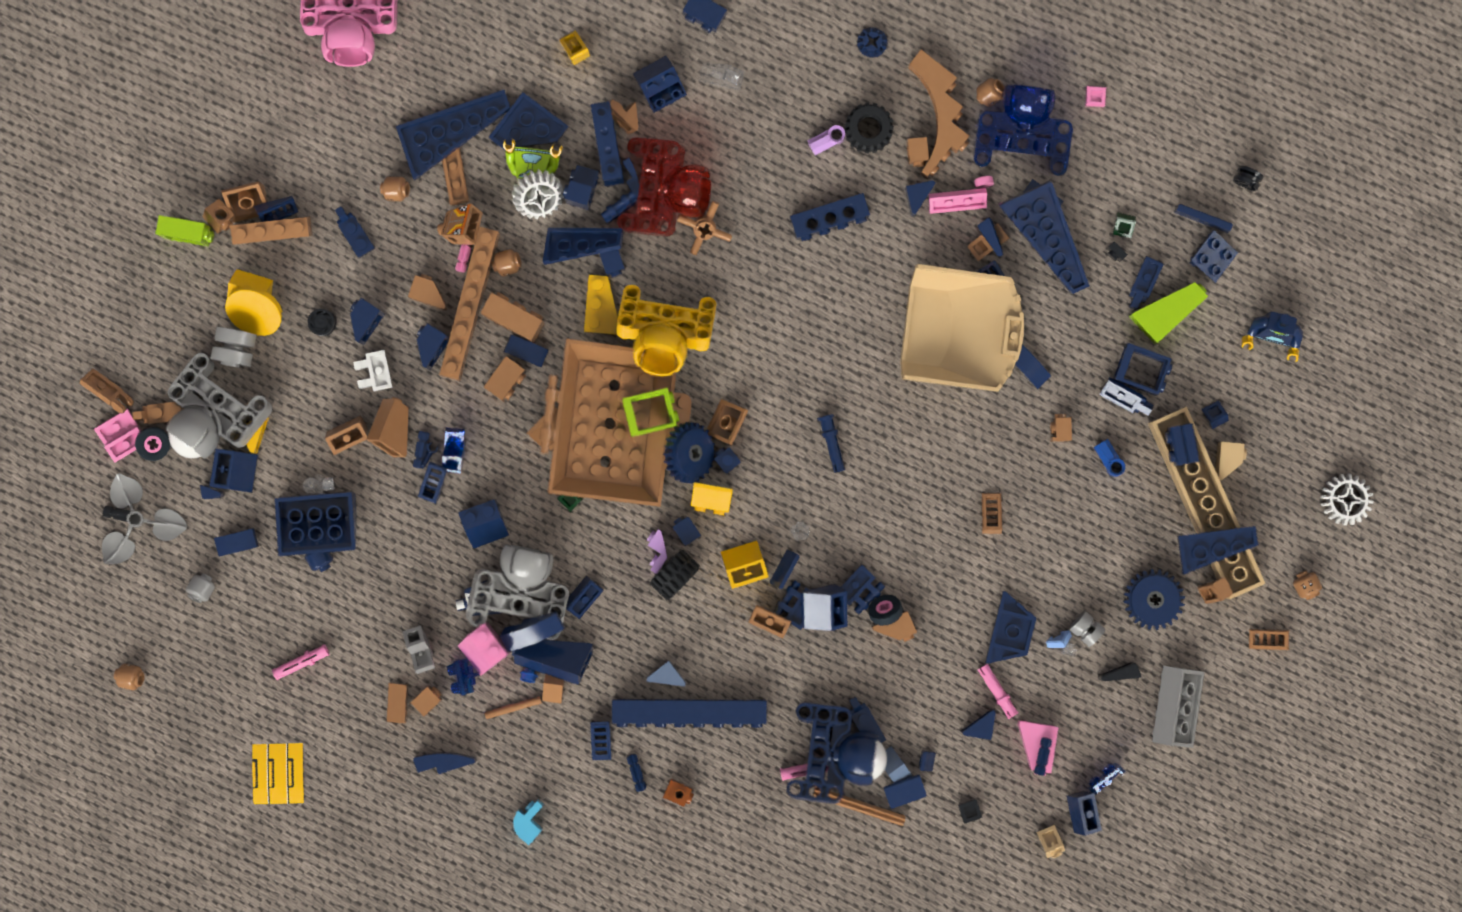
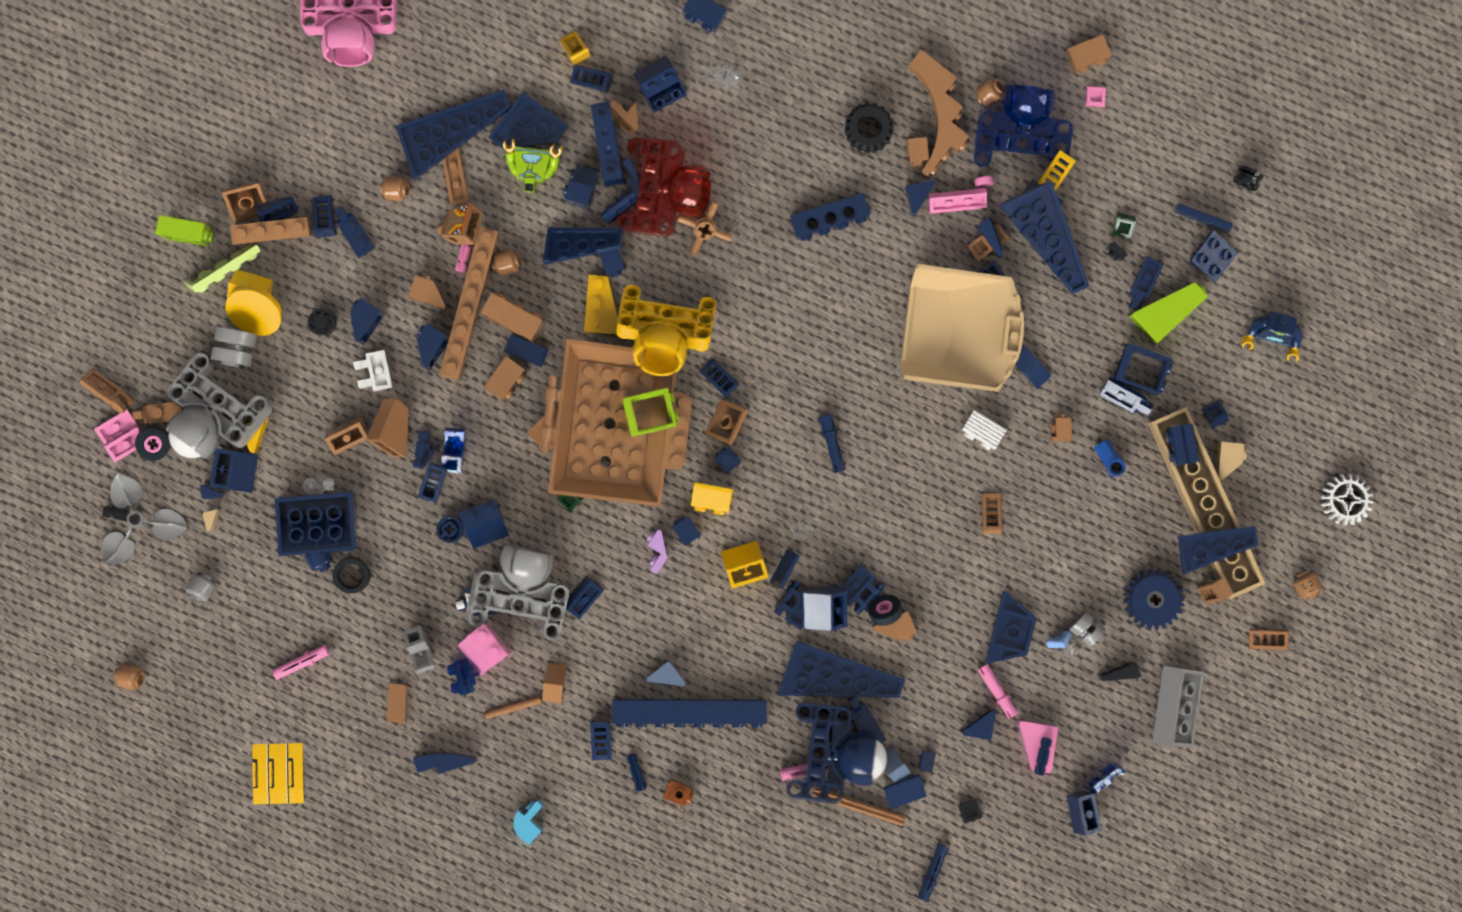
(210, 519): none -> tan slope
(218, 208): medium nougat brick -> none
(222, 267): none -> yellowish green wing
(236, 542): dark blue slope -> none
(330, 224): none -> dark blue slope
(337, 579): none -> black tyre
(427, 700): medium nougat brick -> none
(449, 529): none -> dark blue wheel
(526, 194): white gear -> none
(528, 675): blue plate -> none
(531, 631): dark blue slope -> none
(556, 658): dark blue slope -> none
(608, 77): none -> dark blue slope
(674, 574): black tyre -> none
(689, 452): dark blue gear -> none
(730, 389): none -> dark blue slope
(769, 621): medium nougat slope -> none
(825, 141): lavender piece -> none
(829, 675): none -> dark blue wing
(871, 51): dark blue gear -> none
(929, 880): none -> dark blue pin
(983, 430): none -> white brick
(1051, 842): tan bracket -> none
(1062, 175): none -> yellow slope
(1088, 54): none -> medium nougat brick

